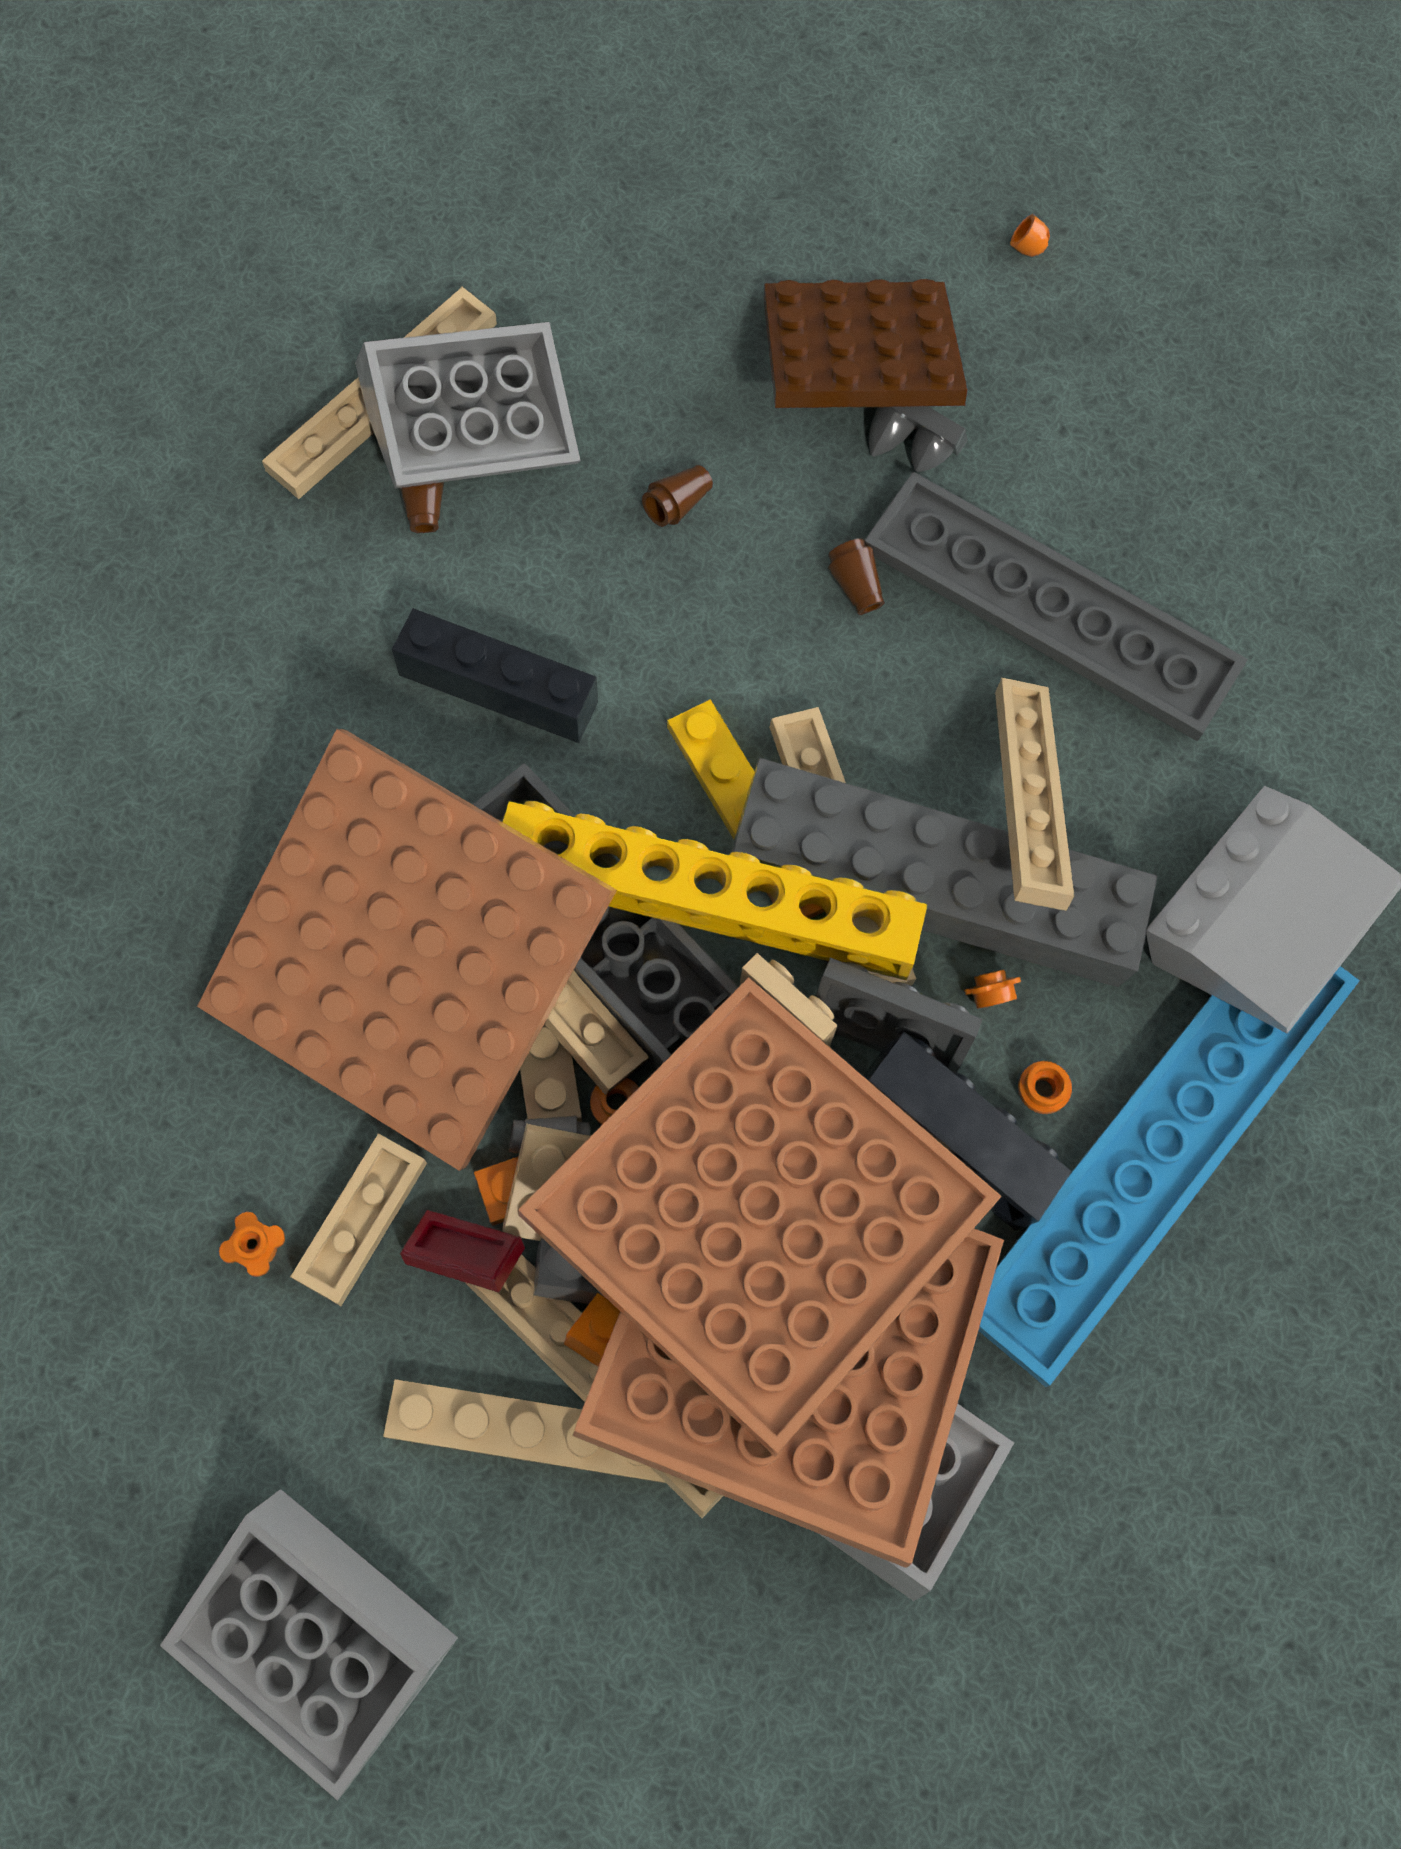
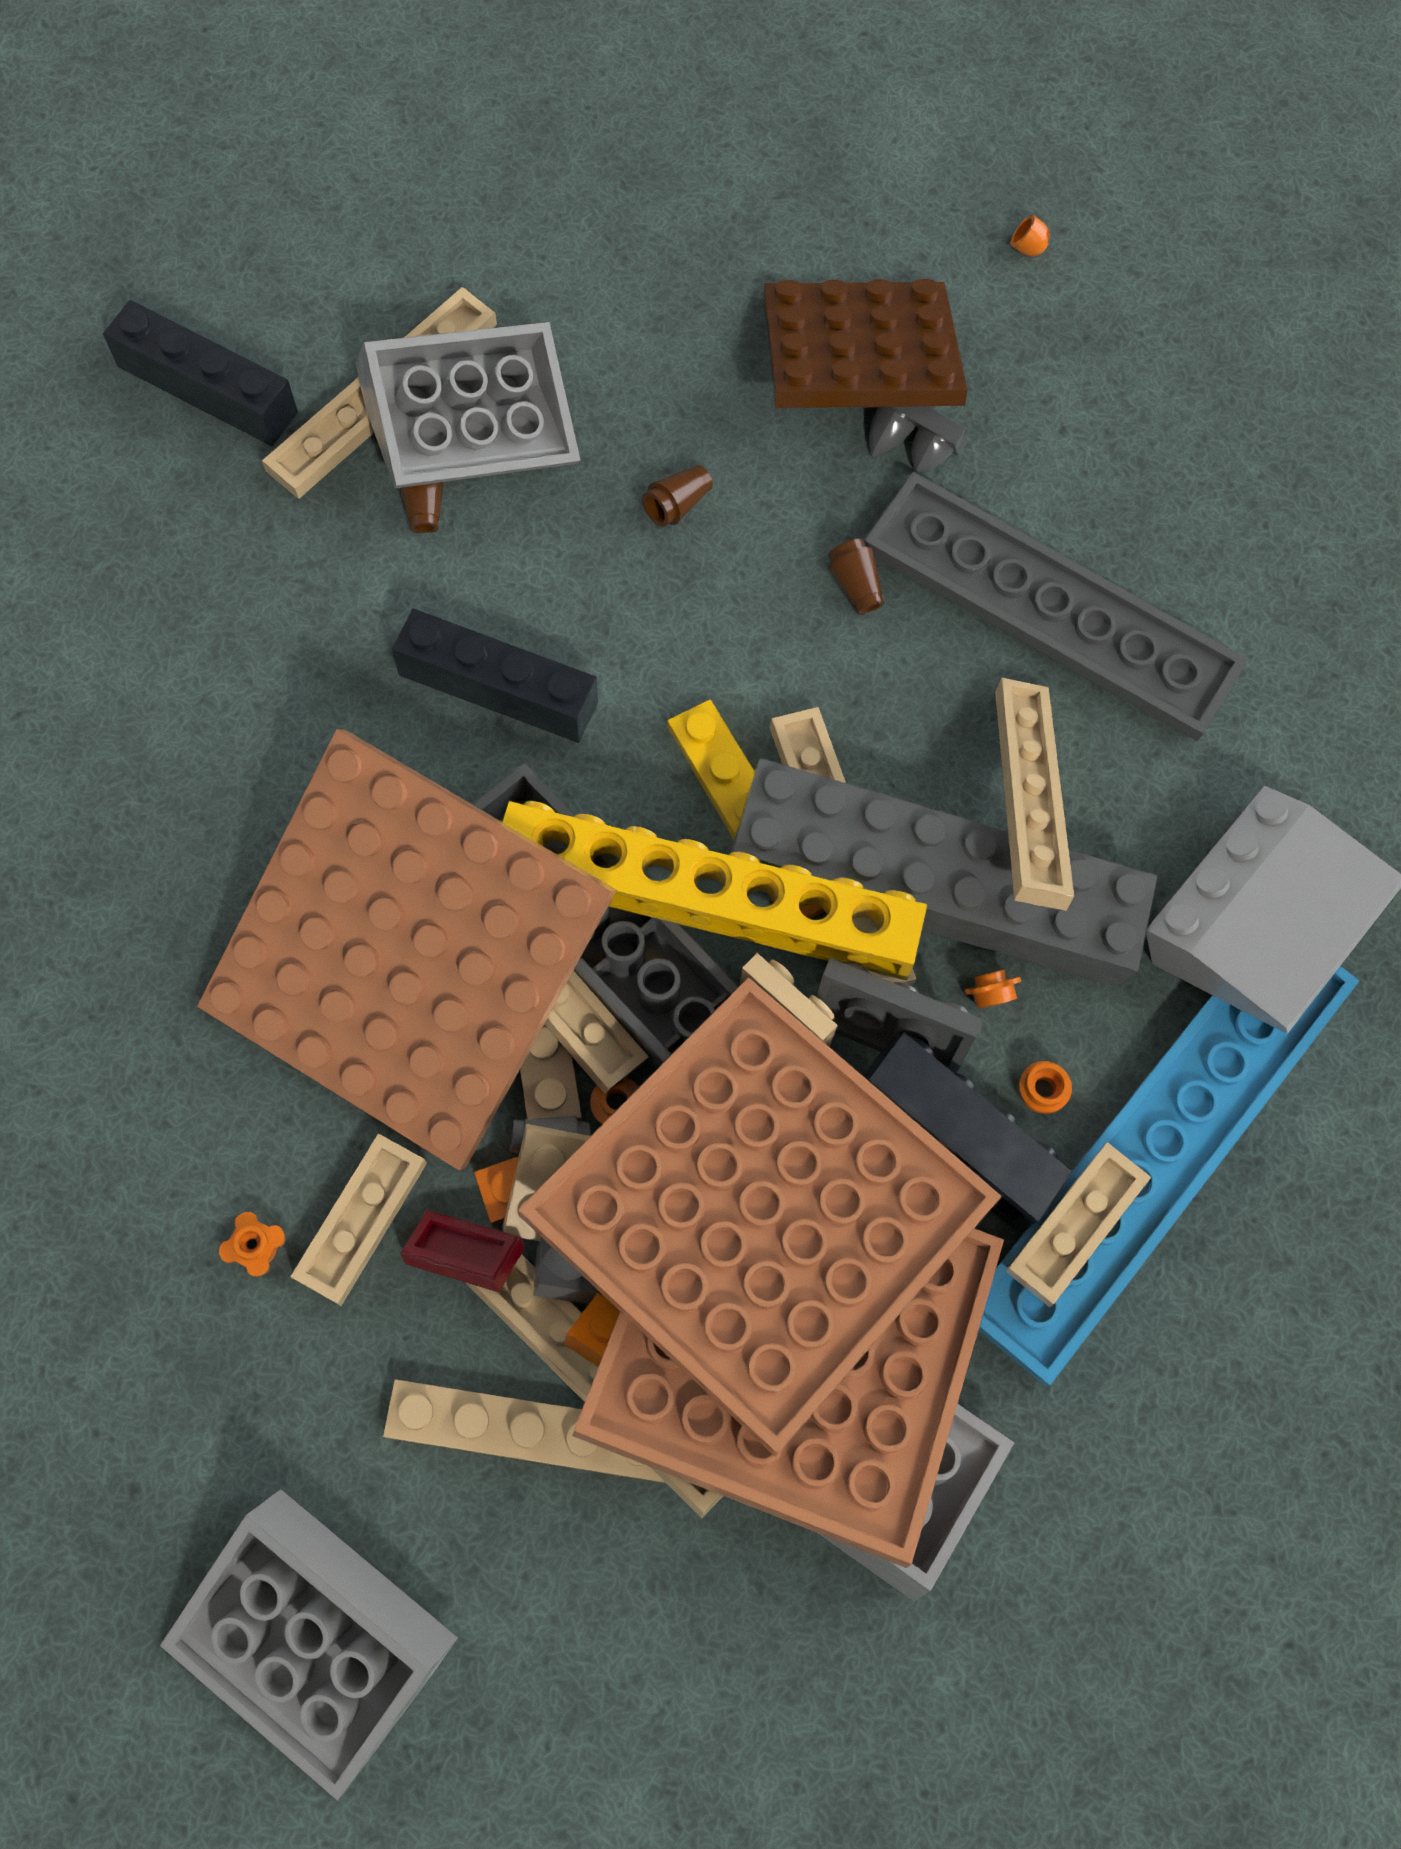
(201, 372): none -> black brick
(1078, 1224): none -> tan plate

